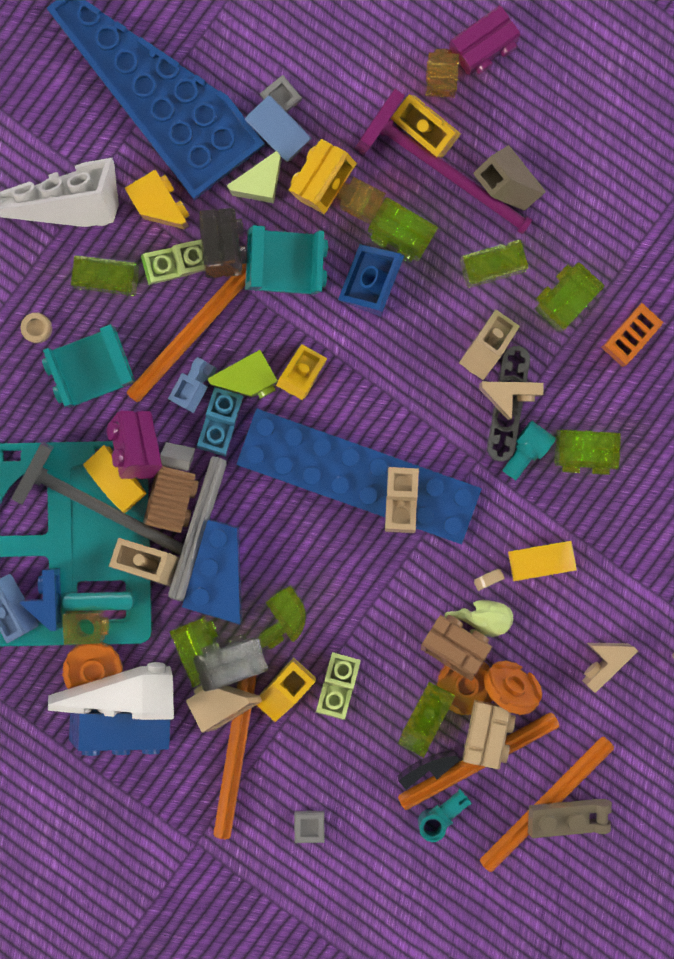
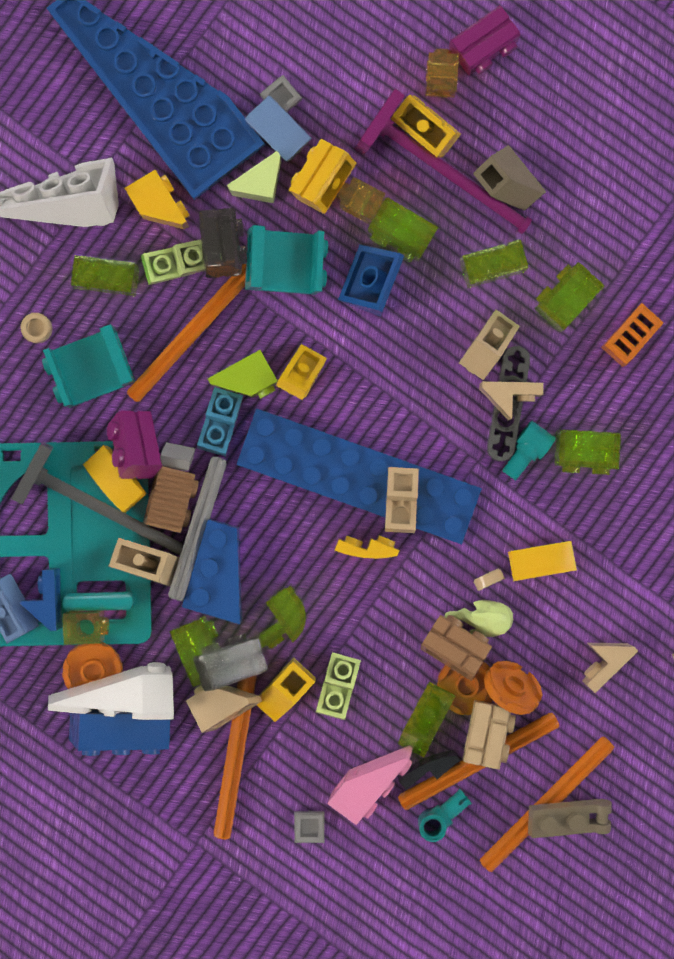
(190, 388): medium blue plate -> none
(364, 784): none -> bright pink slope
(376, 549): none -> yellow slope

